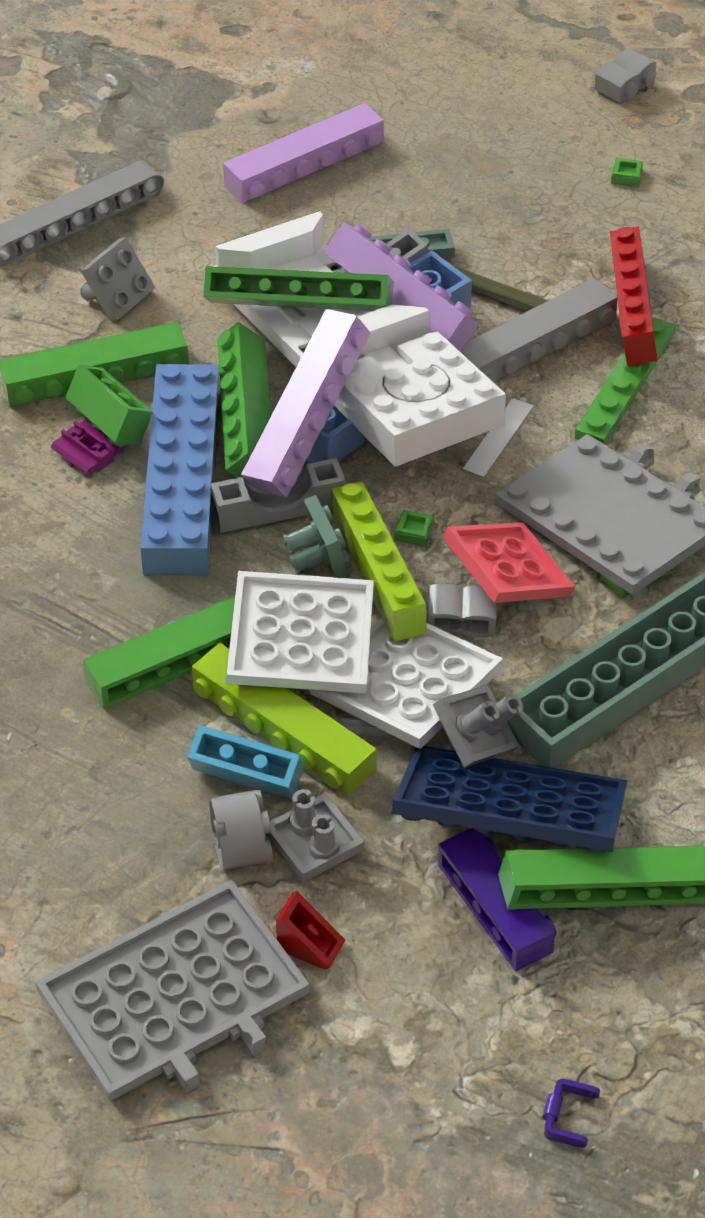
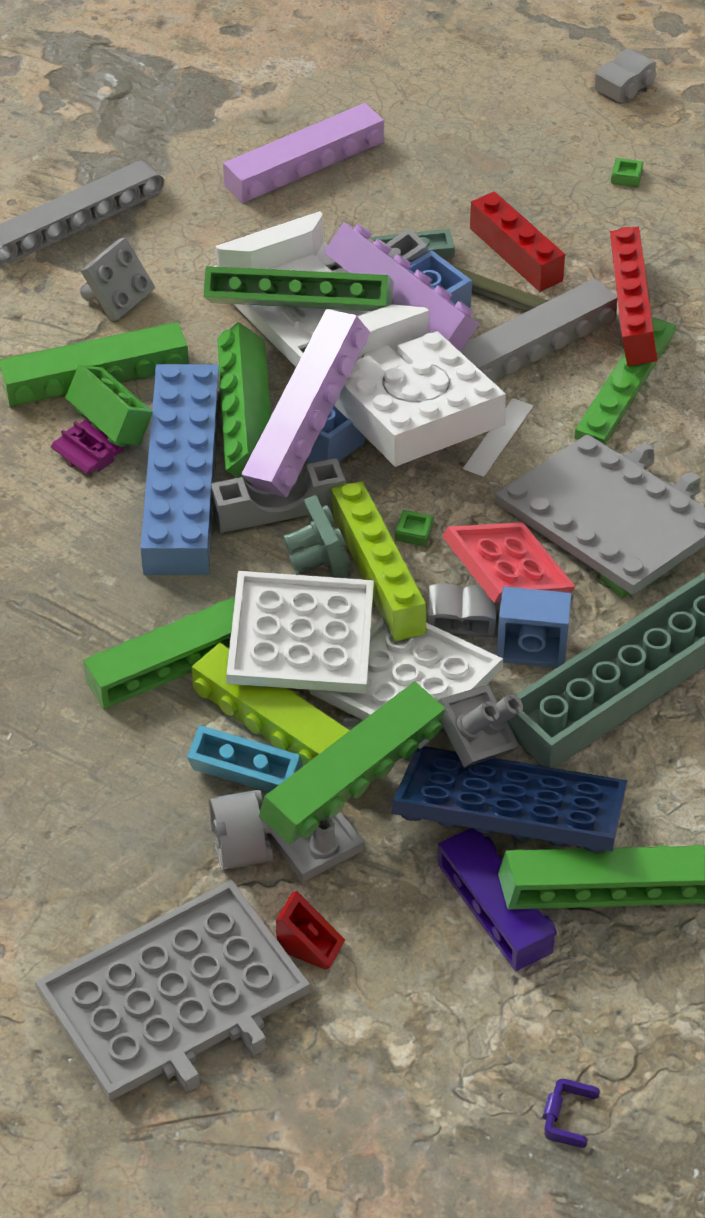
(352, 763): none -> bright green brick
(517, 241): none -> red brick
(533, 626): none -> medium blue brick

